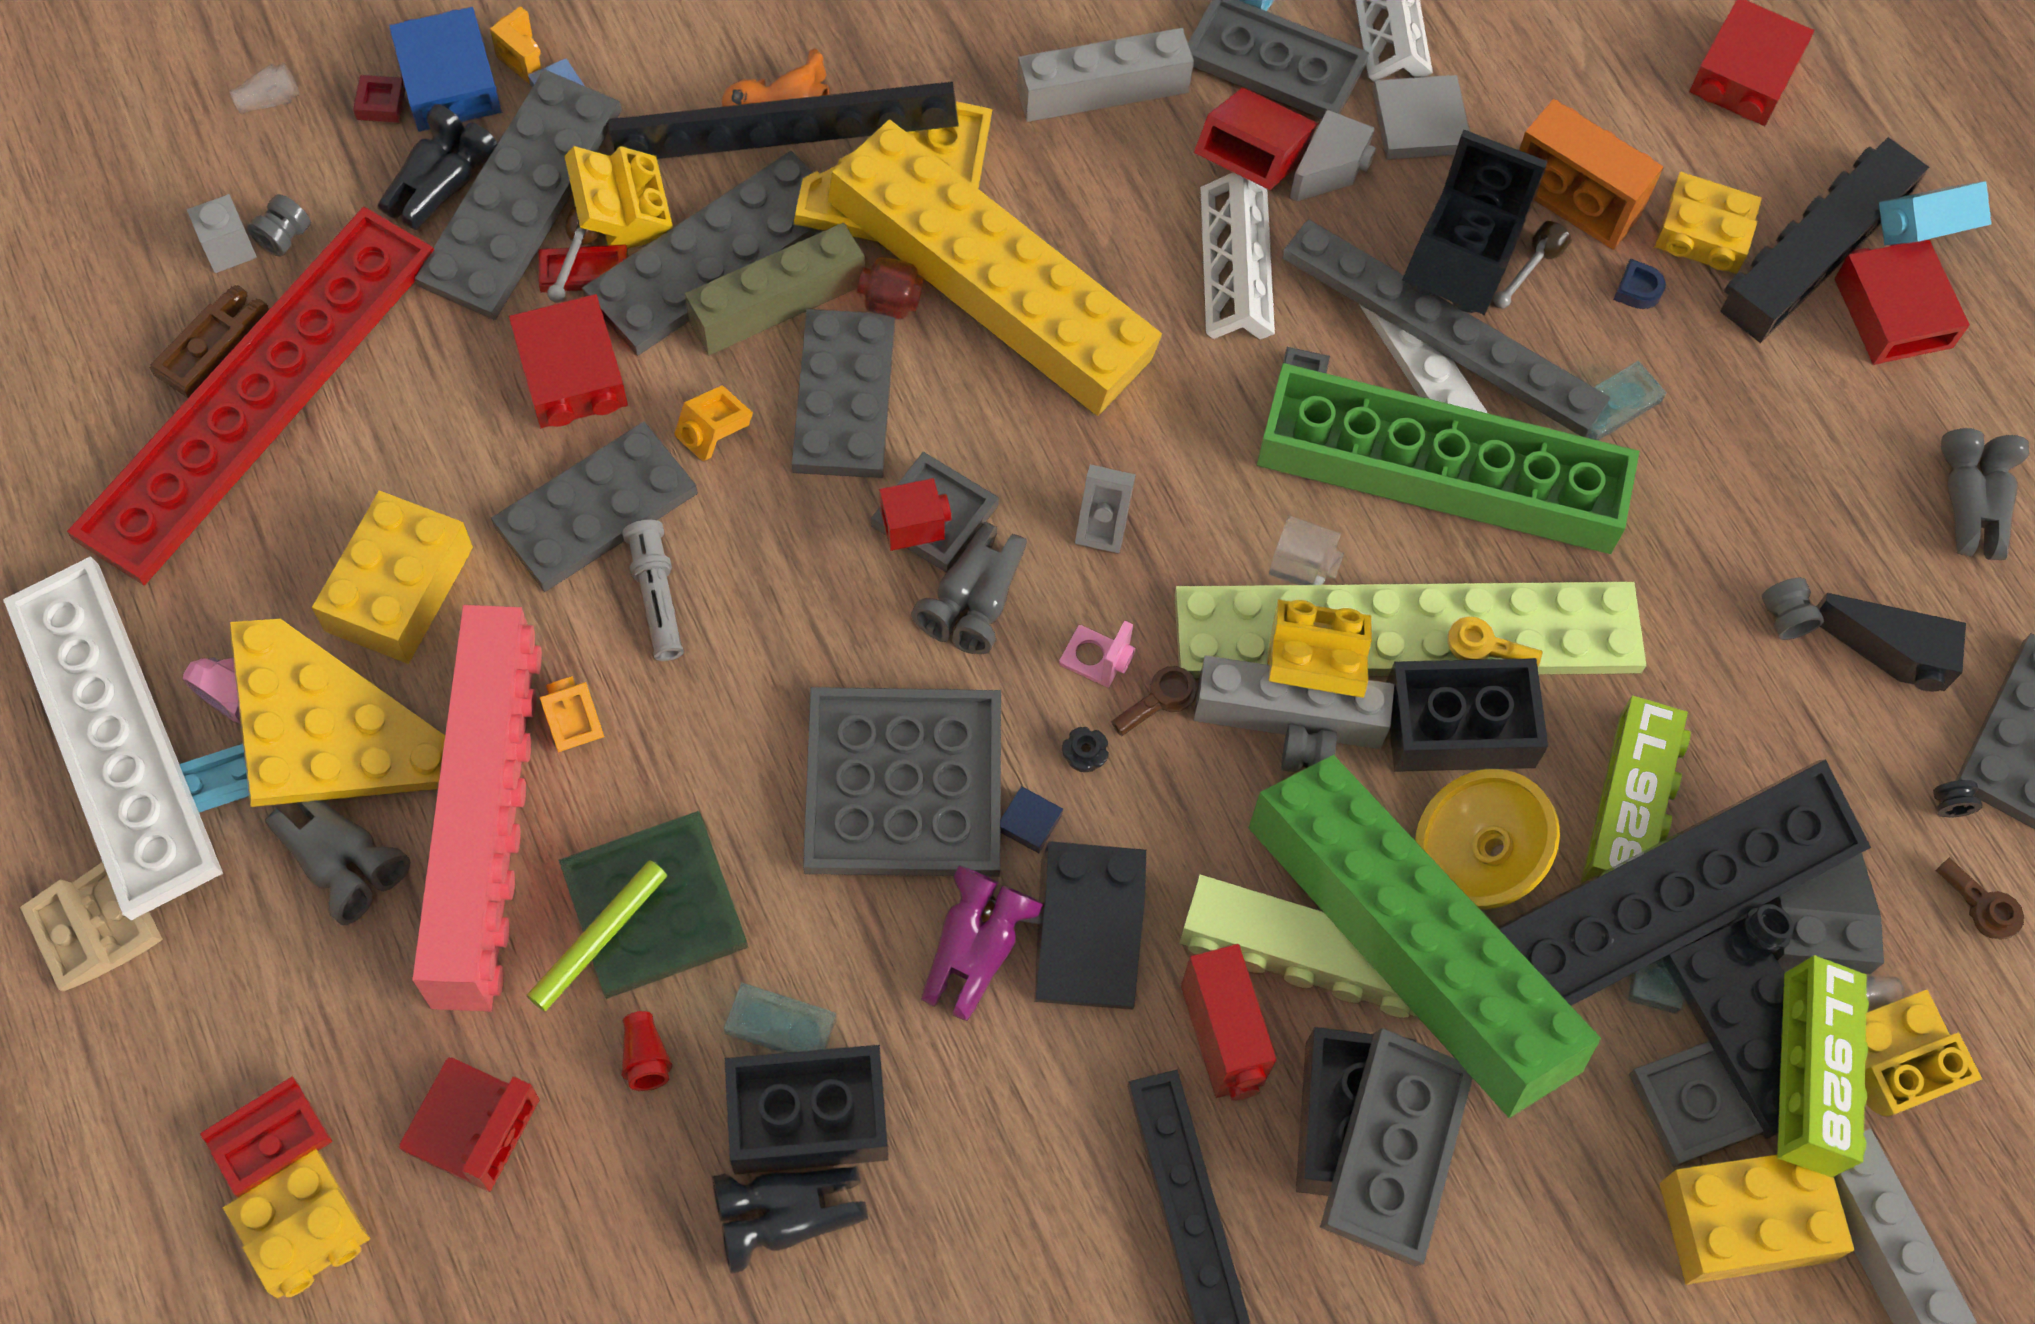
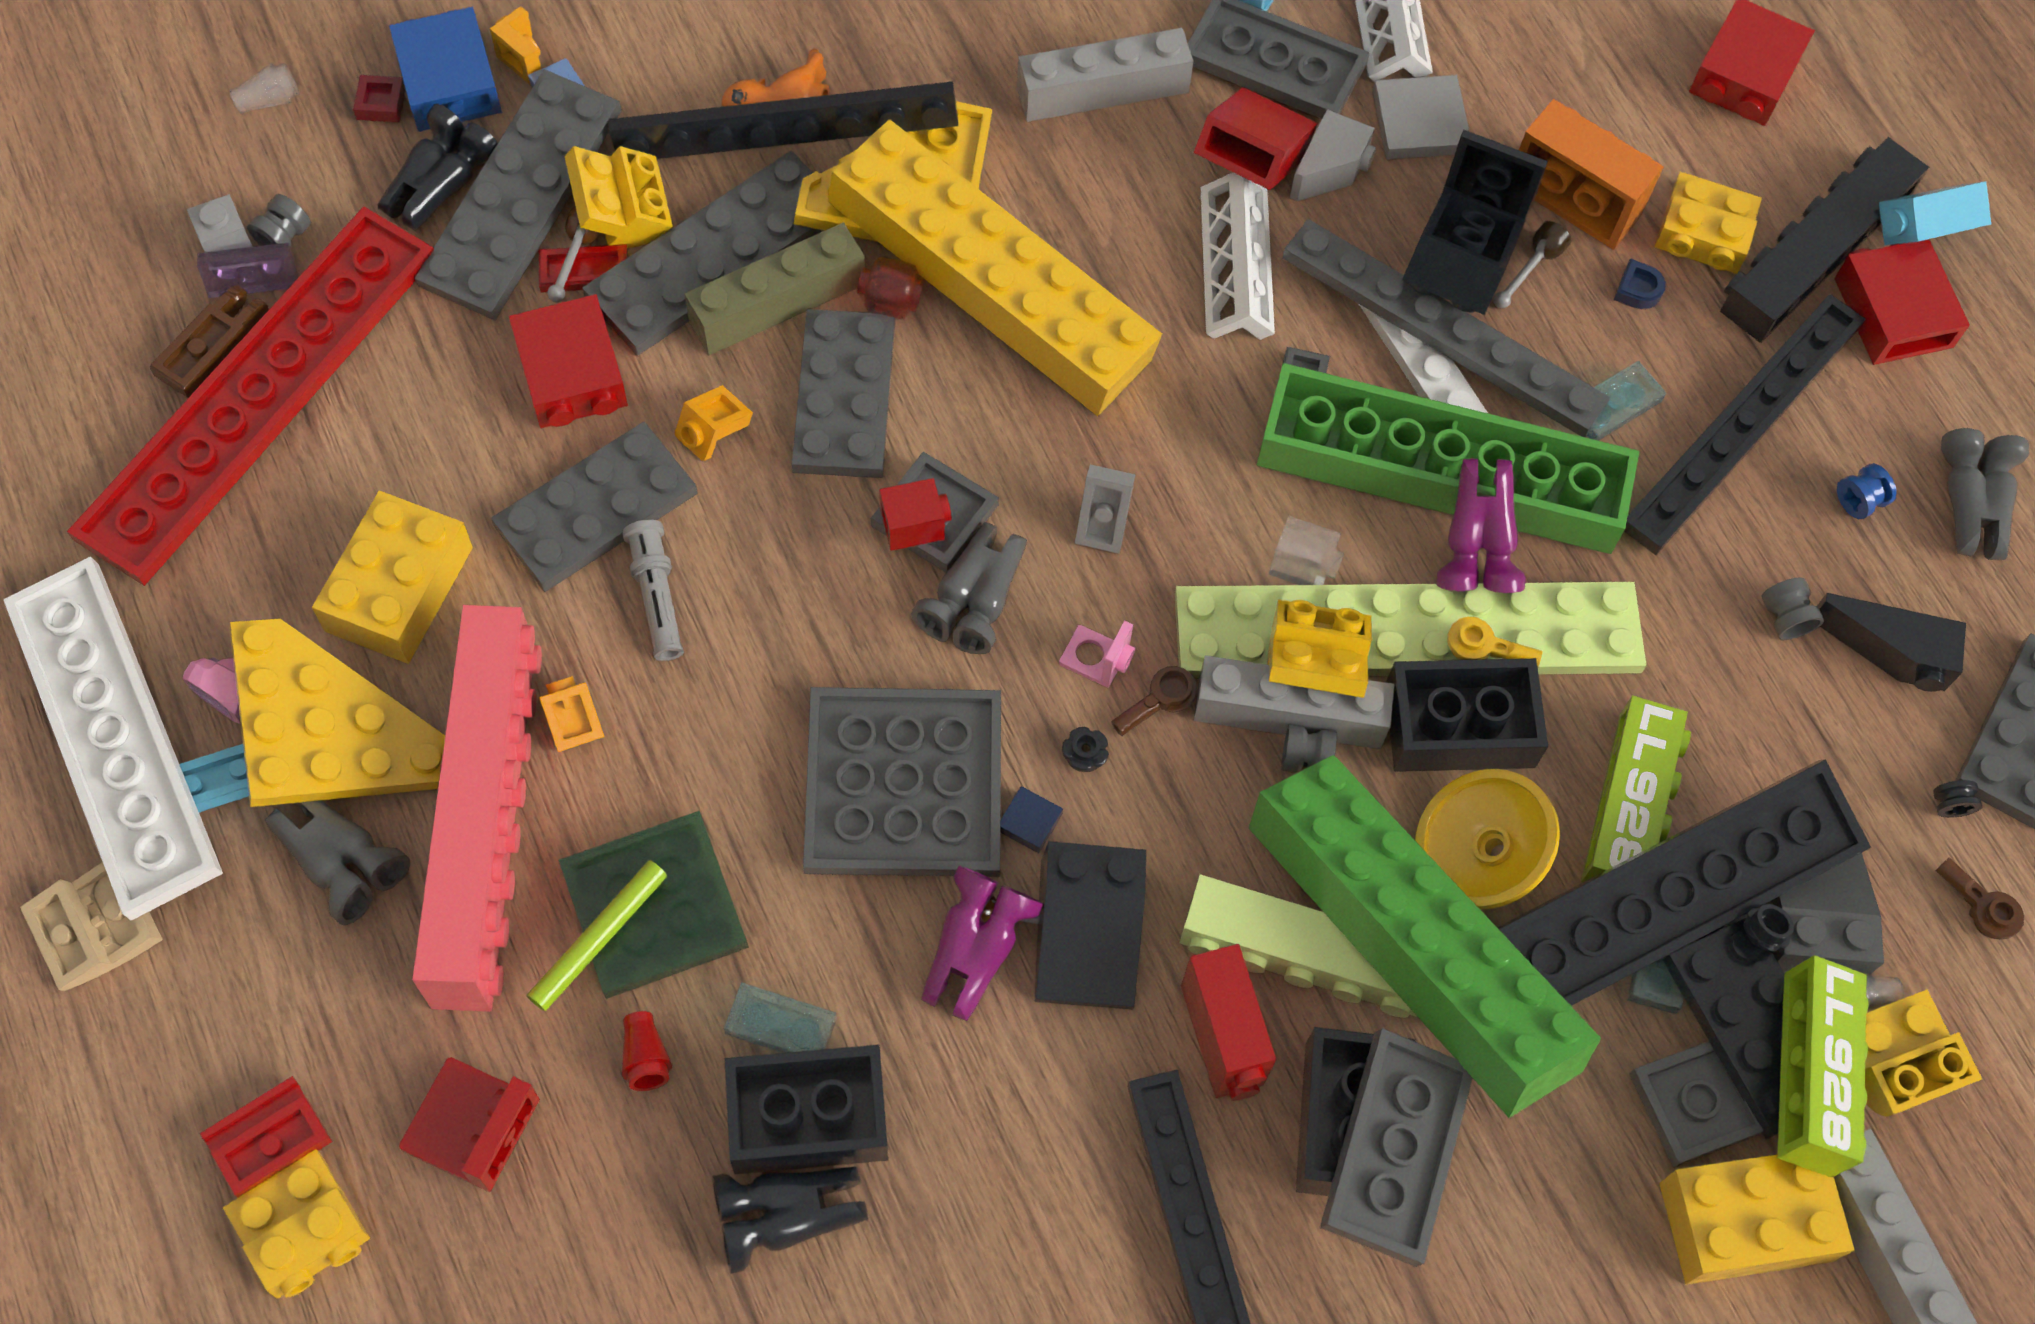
(251, 268): none -> clear purple plate
(1484, 524): none -> magenta piece
(1742, 424): none -> black plate
(1866, 491): none -> blue wheel

